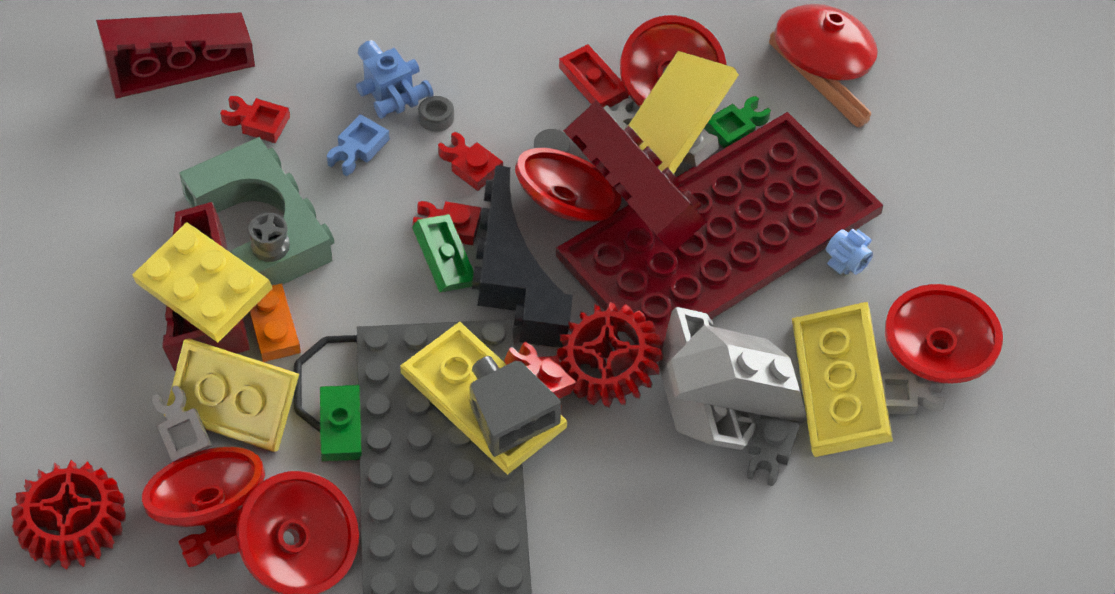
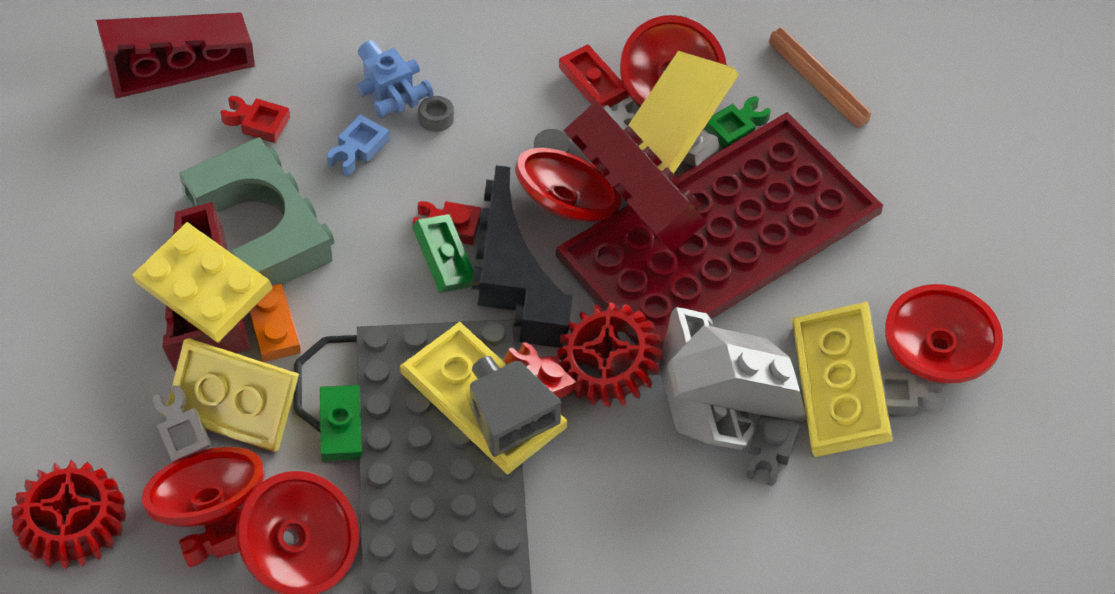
(260, 231): dark grey wheel -> none
(470, 164): red plate -> none
(826, 42): red dish -> none
(849, 251): light blue gear -> none

